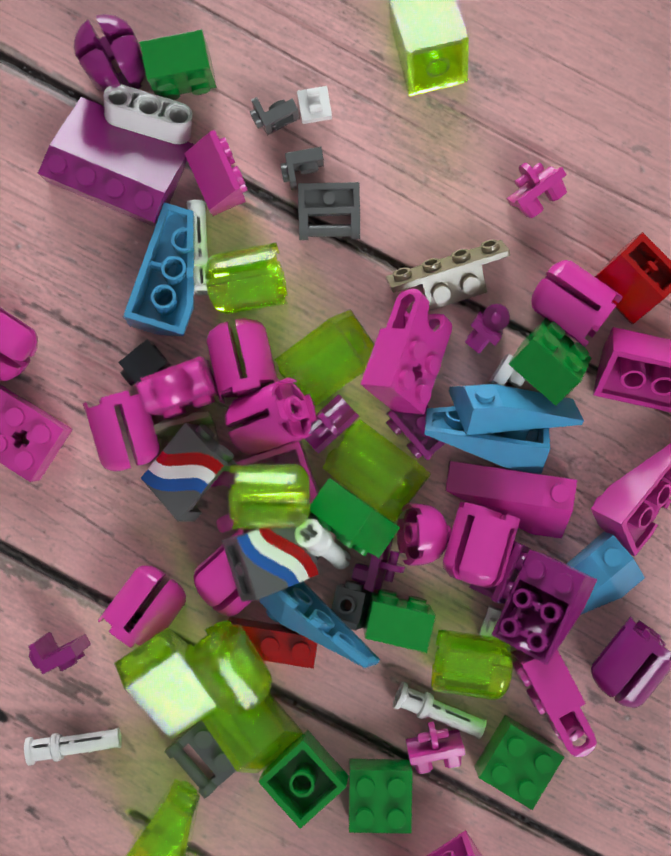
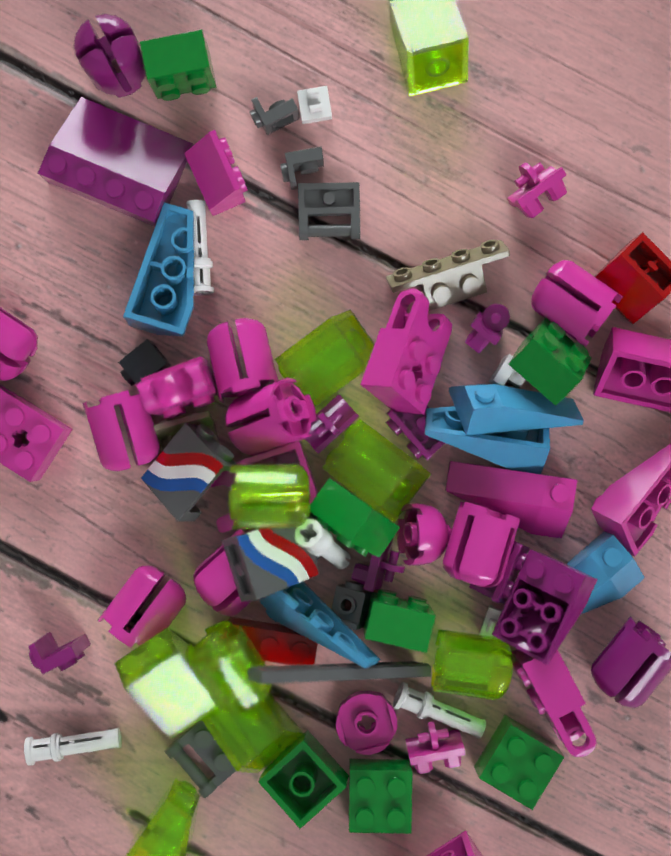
(148, 114): white beam -> none
(246, 279): clear neon green cylinder -> none
(337, 672): none -> dark grey tile
(355, 736): none -> dark pink plate

